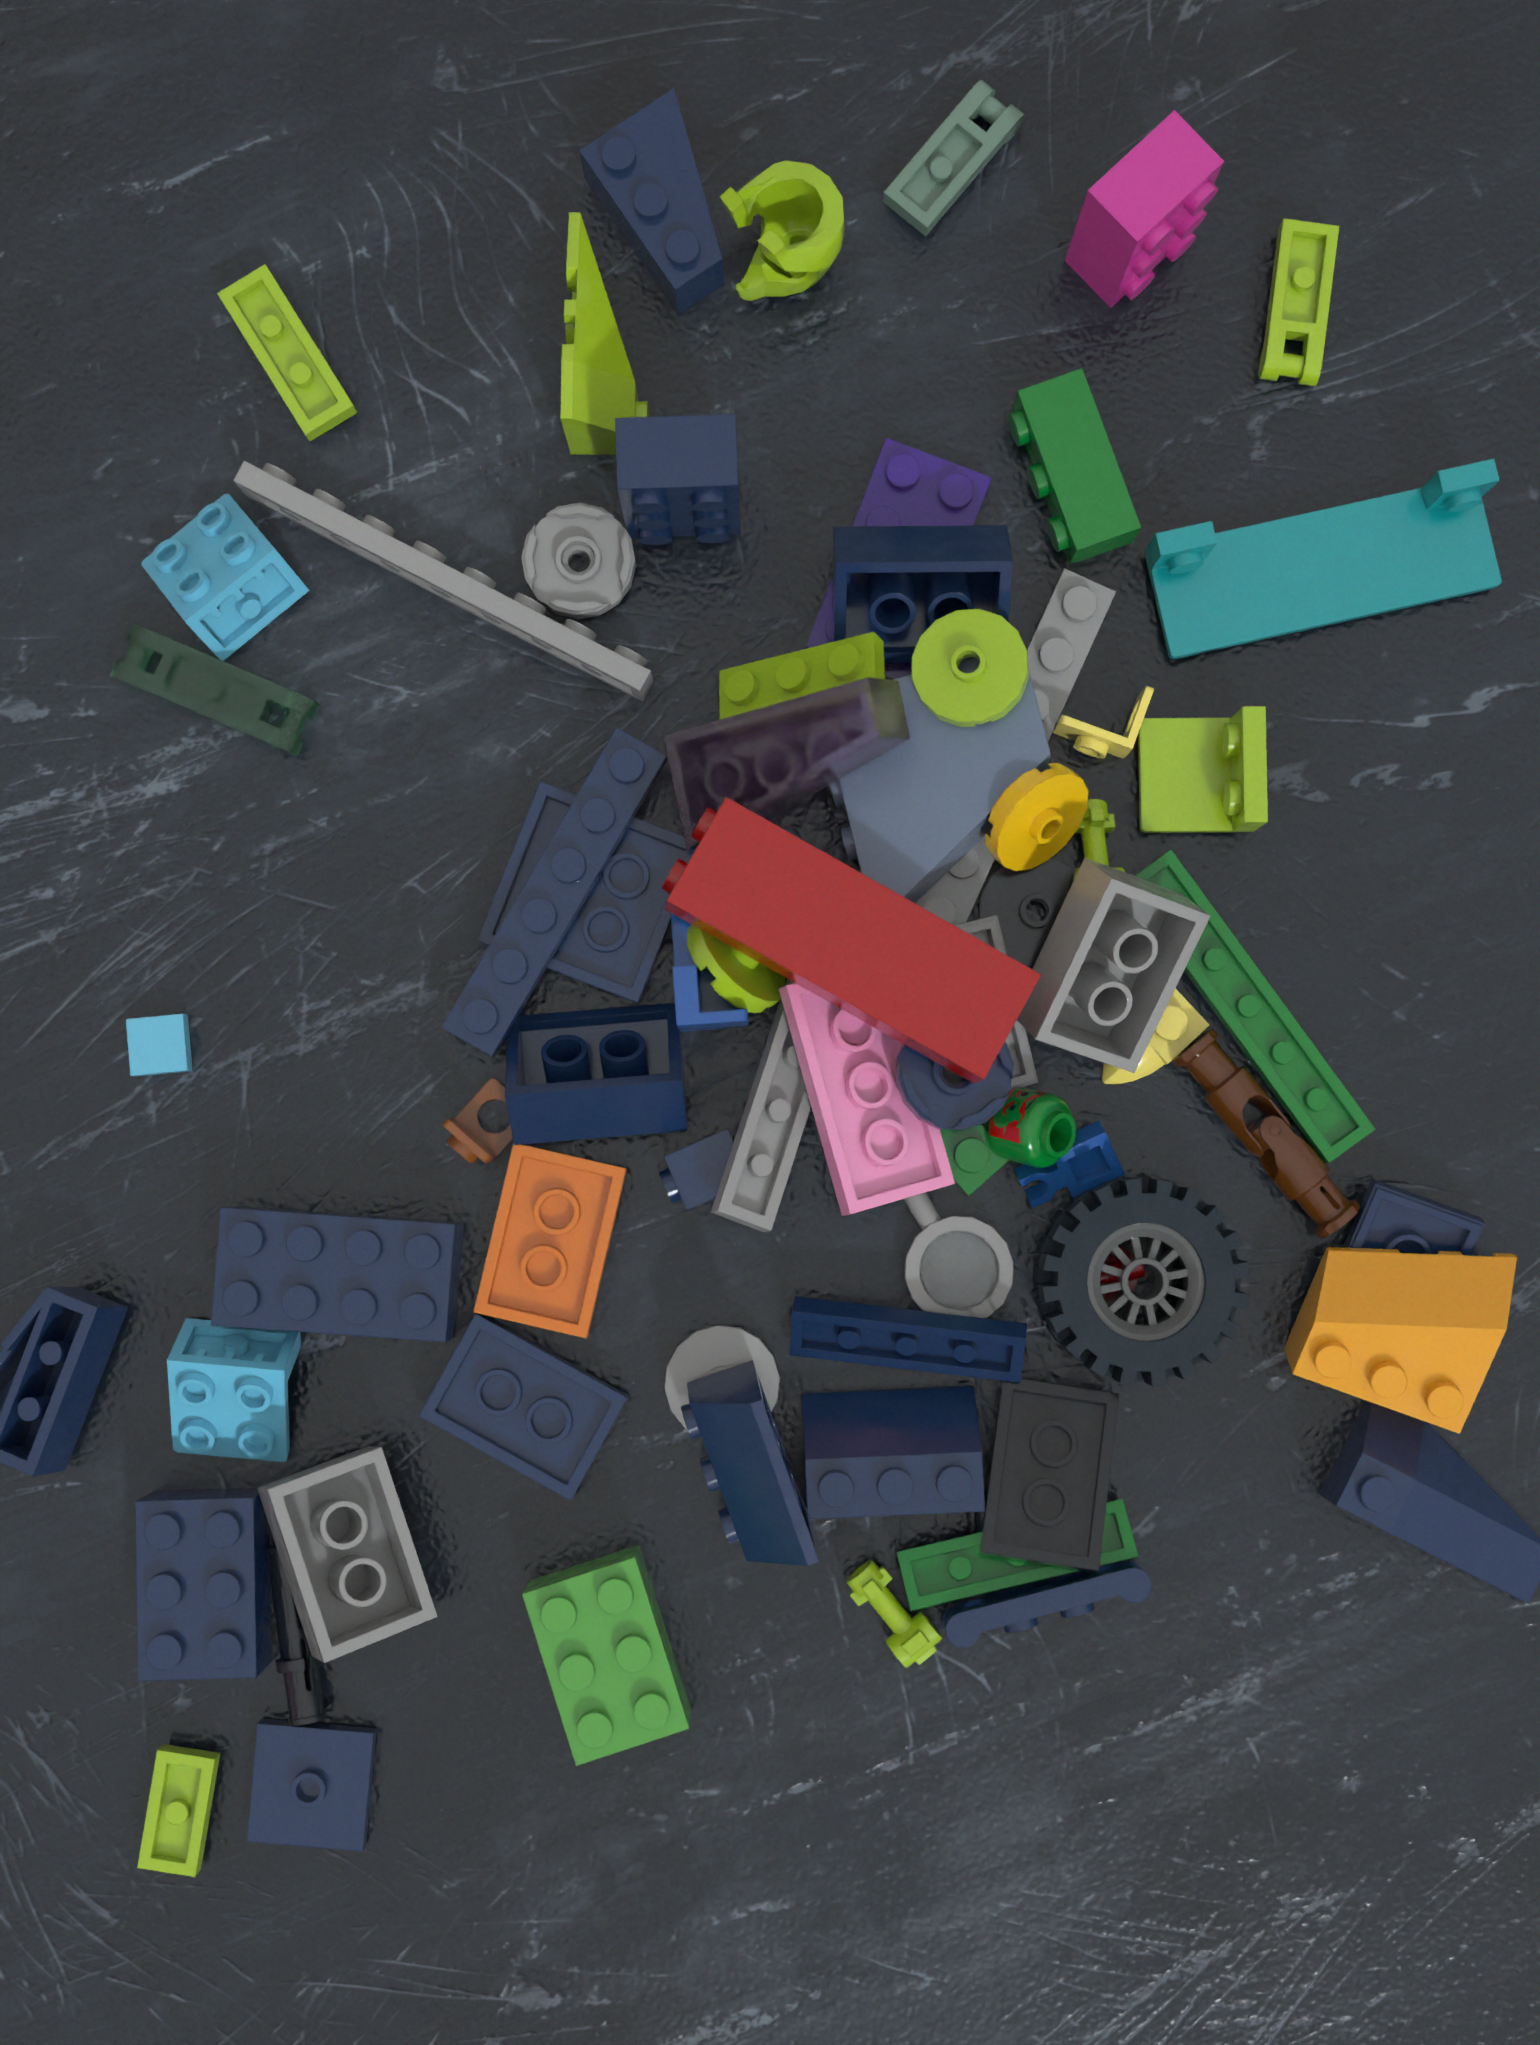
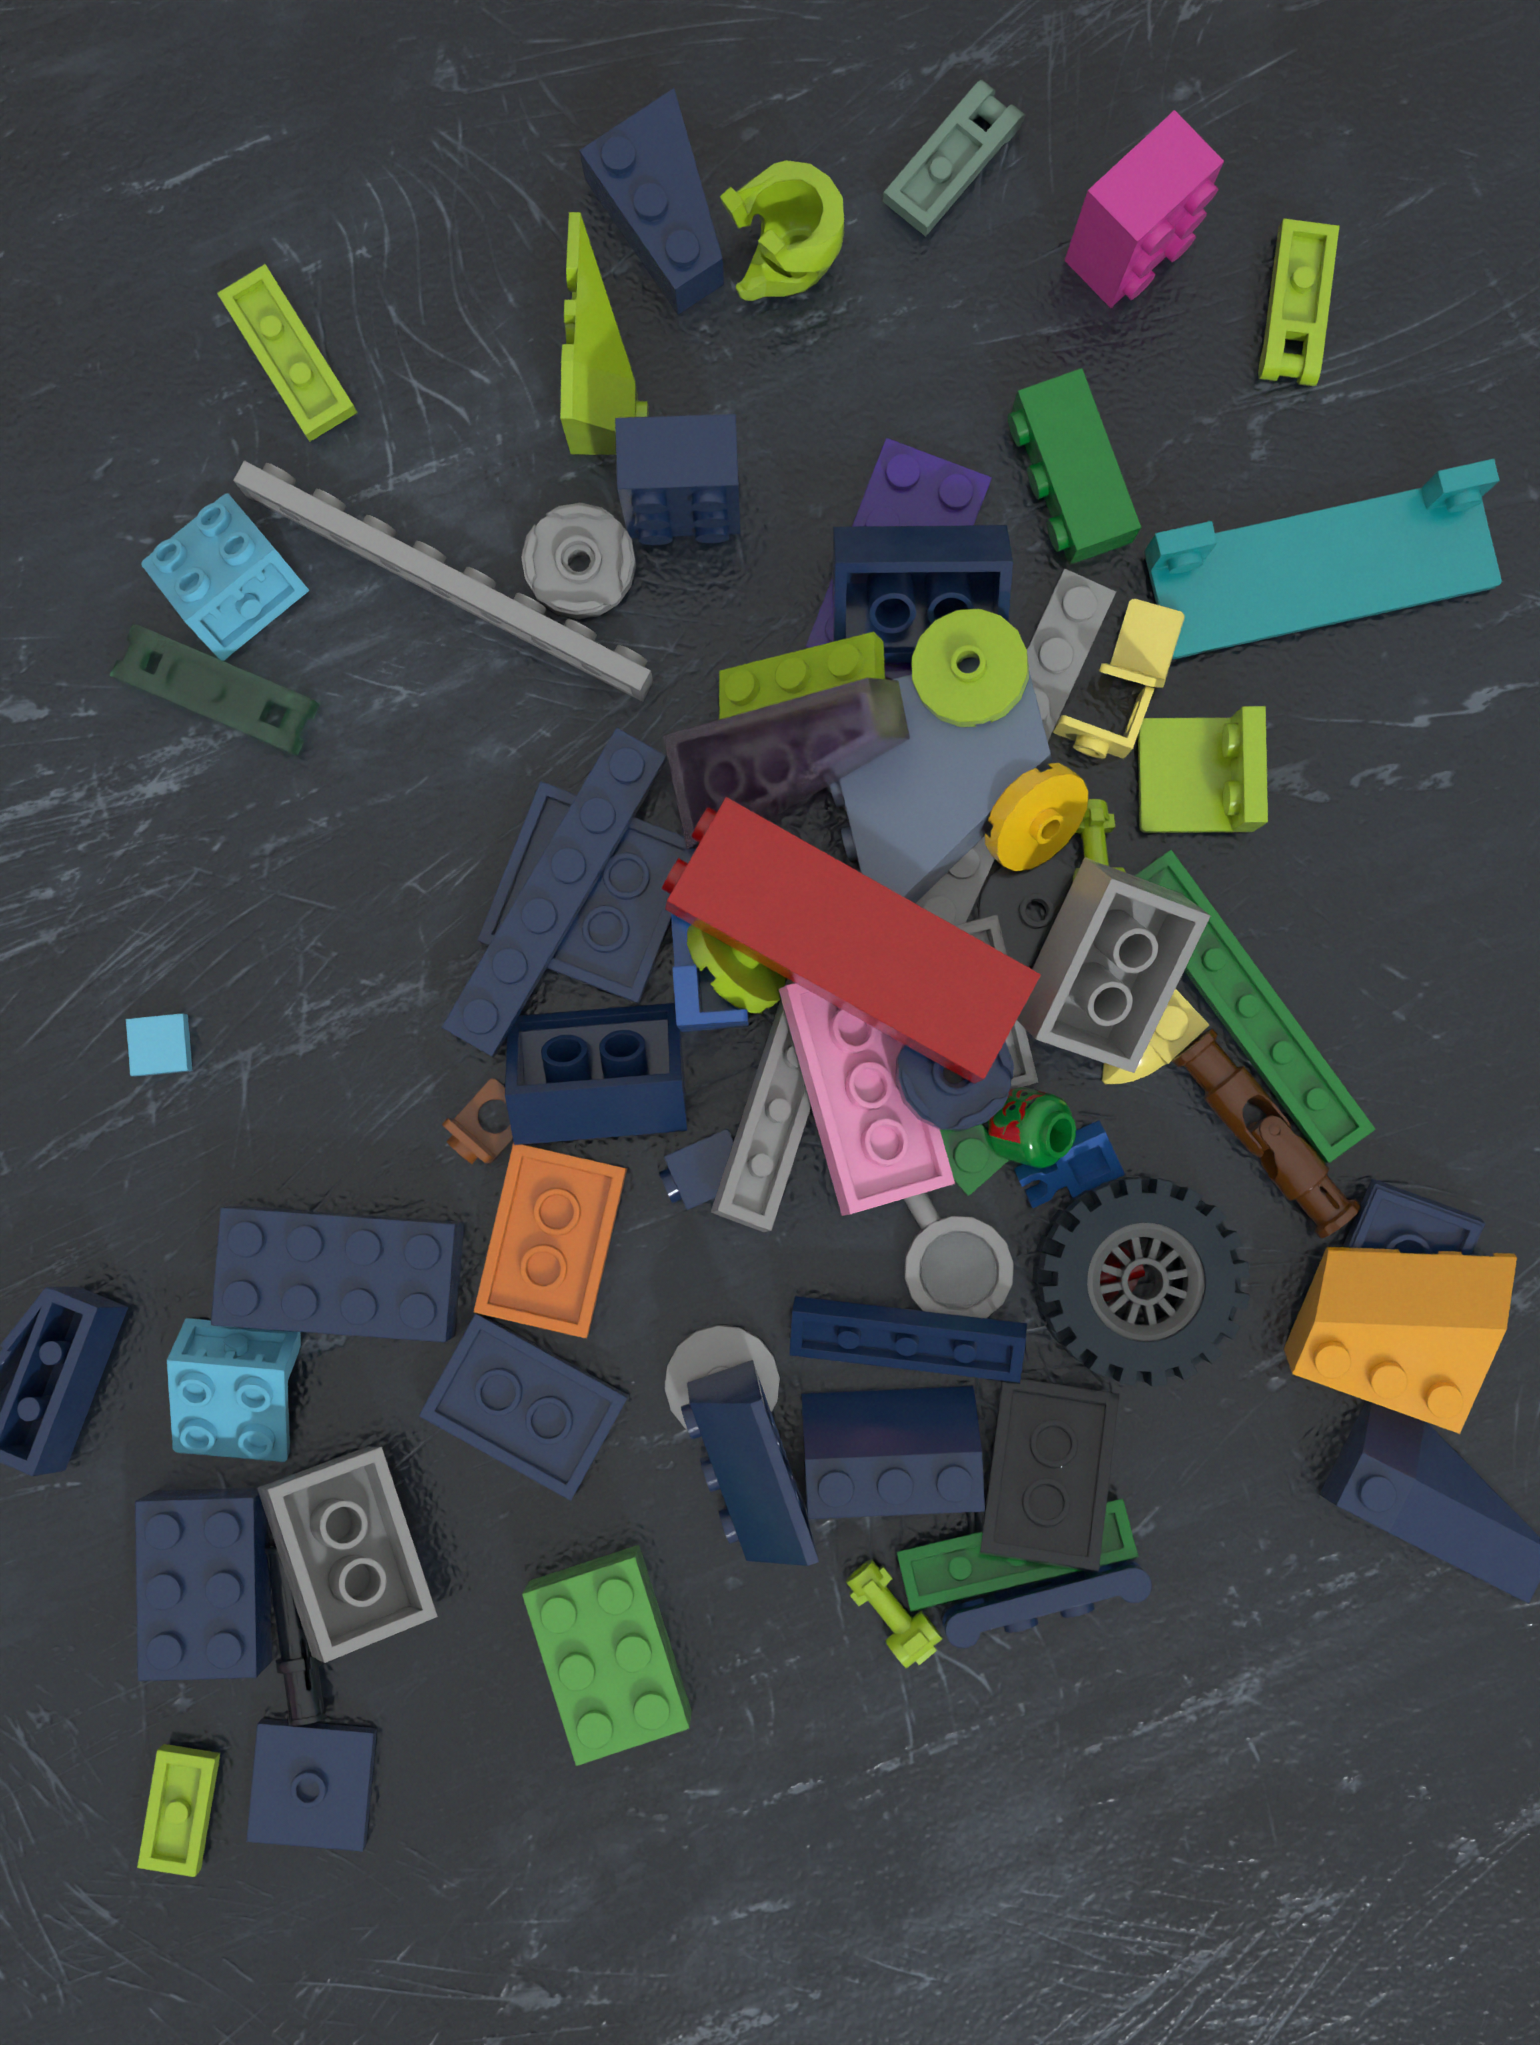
(1145, 644): none -> light yellow bracket

